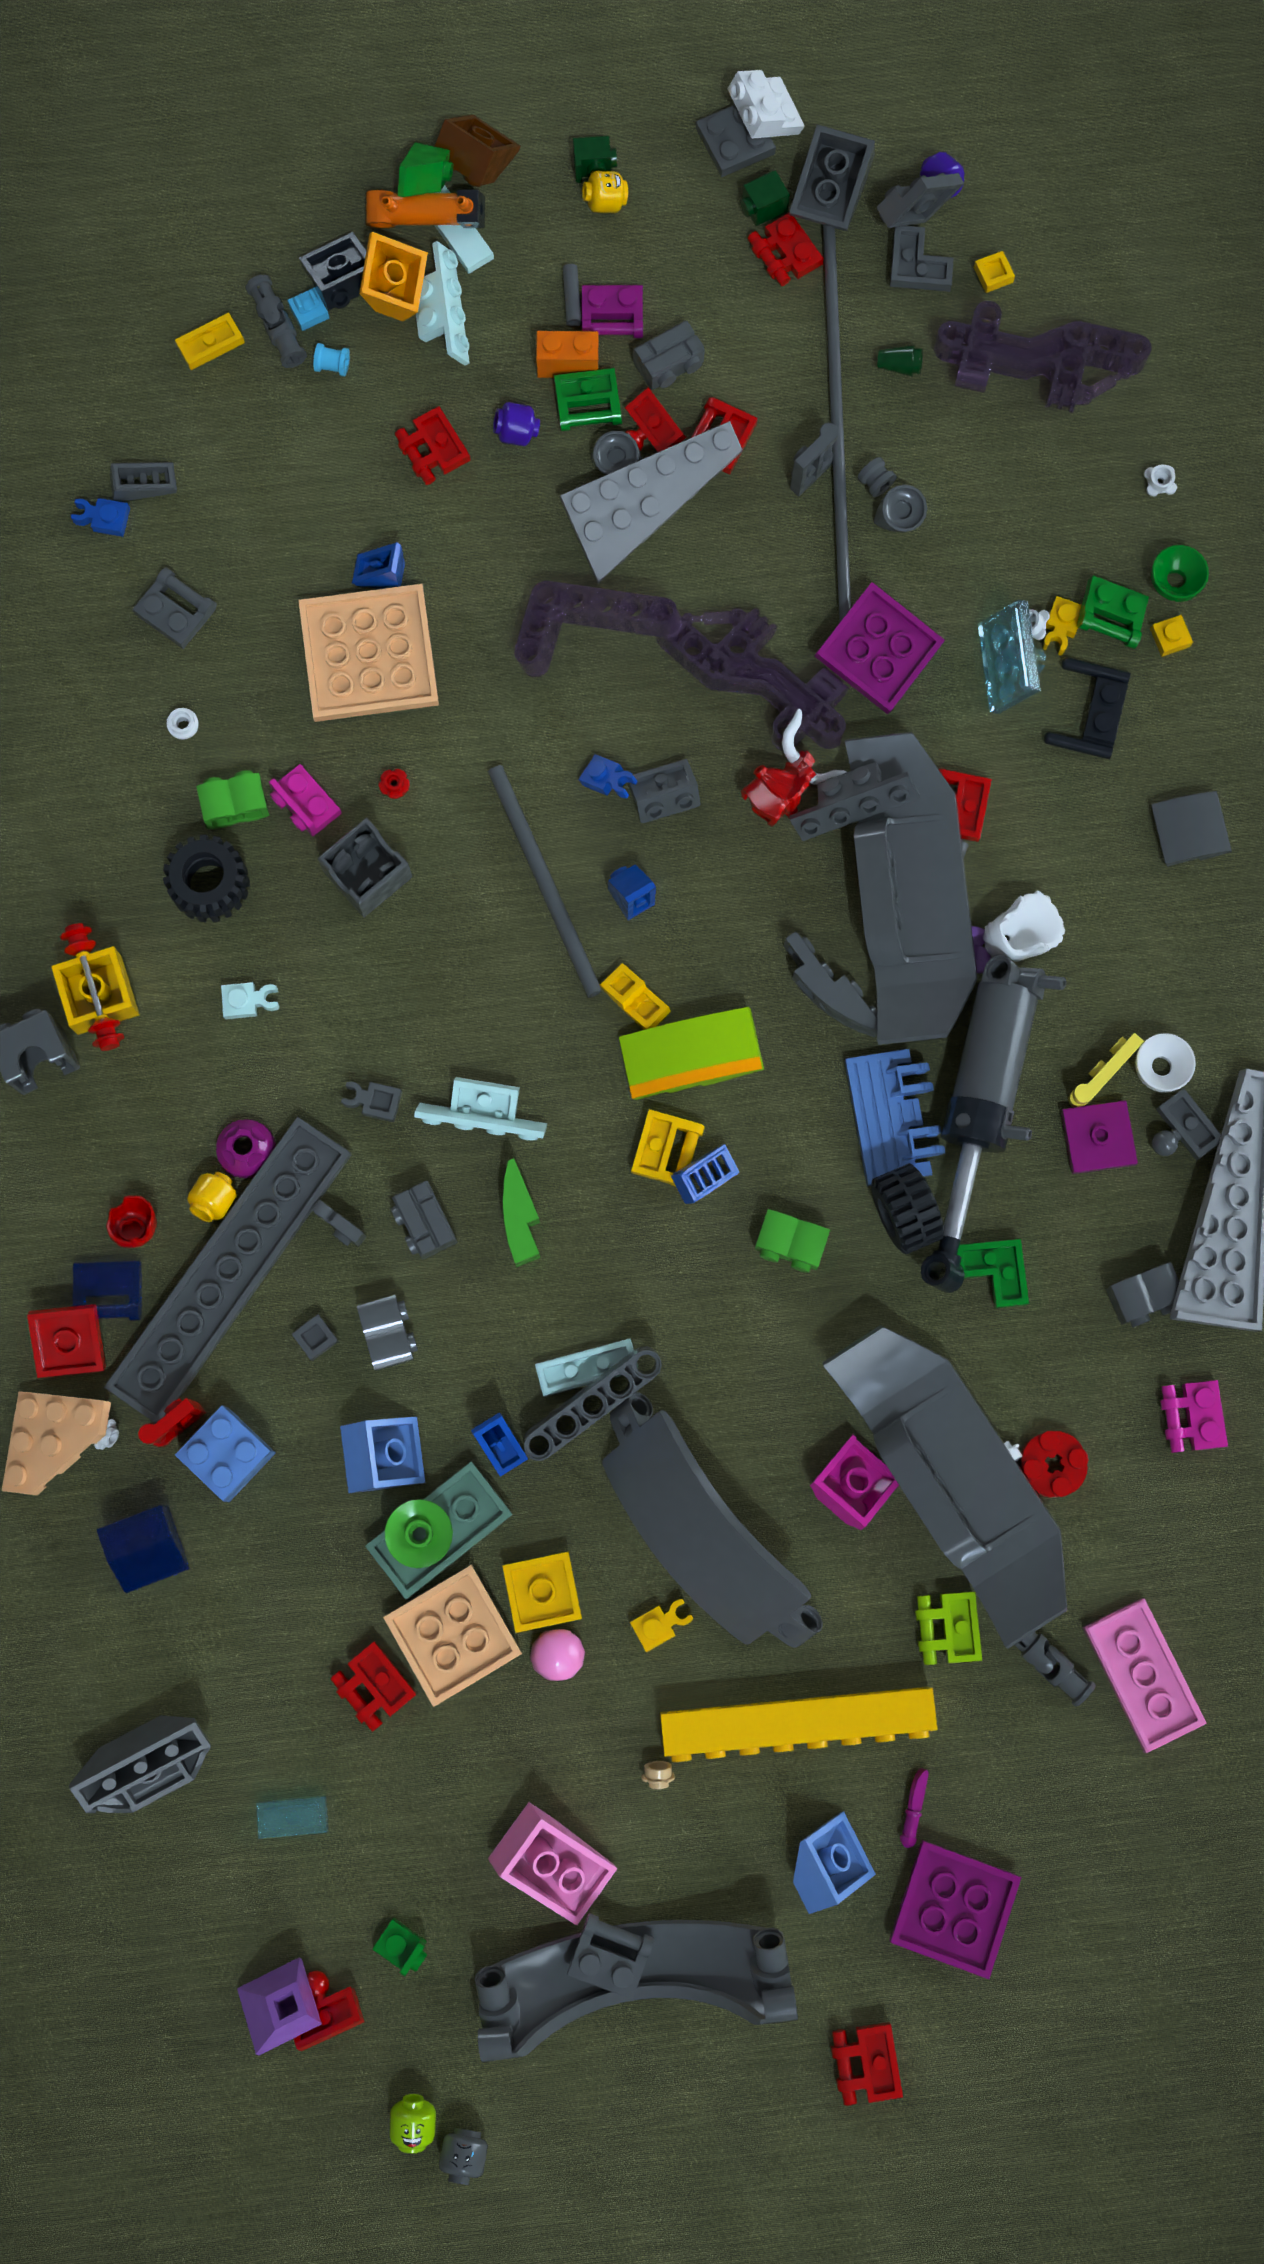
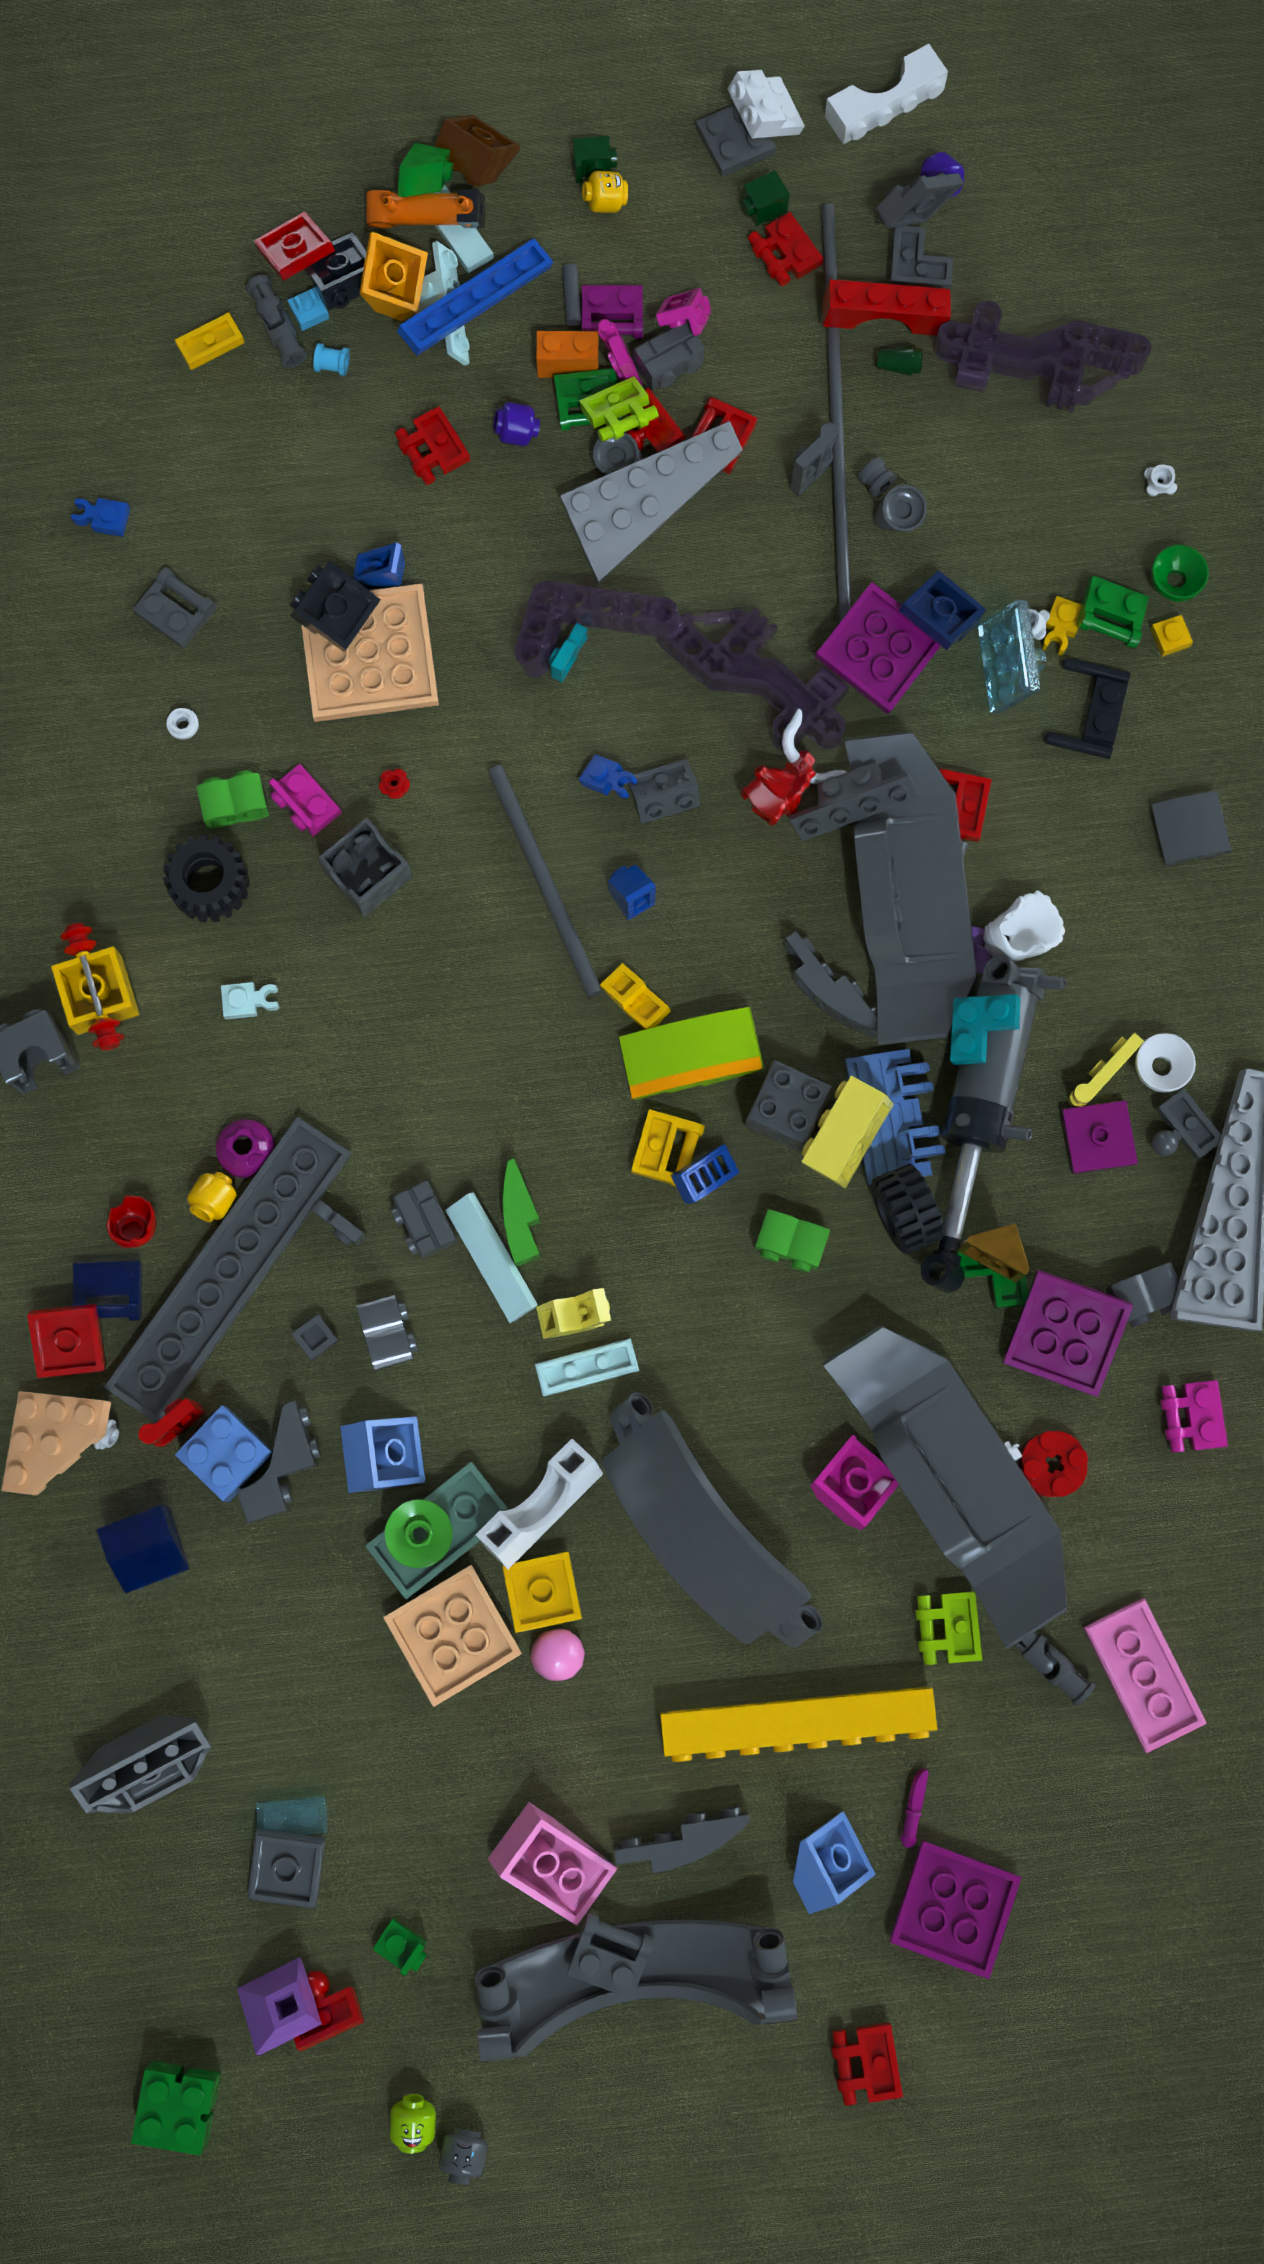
(133, 491): dark grey slope -> none
(172, 2109): none -> green piece
(286, 1868): none -> dark grey tile
(291, 1454): none -> dark grey arch
(294, 245): none -> red tile
(333, 605): none -> black plate
(377, 1102): dark grey plate -> none
(381, 1679): red plate -> none
(474, 297): none -> blue plate
(482, 1106): light aqua bracket -> none
(491, 1257): none -> light aqua tile
(499, 1444): blue slope -> none
(517, 1529): none -> white arch
(564, 658): none -> teal plate
(574, 1314): none -> light yellow brick
(585, 1418): dark grey beam -> none
(616, 402): none -> lime plate
(618, 351): none -> dark pink plate
(655, 1626): yellow plate -> none
(658, 1774): tan plate -> none
(685, 306): none -> dark pink bracket
(699, 1838): none -> dark grey slope
(788, 1106): none -> dark grey piece
(833, 177): dark grey slope -> none
(847, 1131): none -> light yellow brick
(855, 302): none -> red arch
(856, 111): none -> white arch
(943, 610): none -> dark blue plate
(974, 1019): none -> teal plate
(994, 271): yellow plate -> none
(998, 1251): none -> pearl gold slope
(1067, 1333): none -> magenta plate

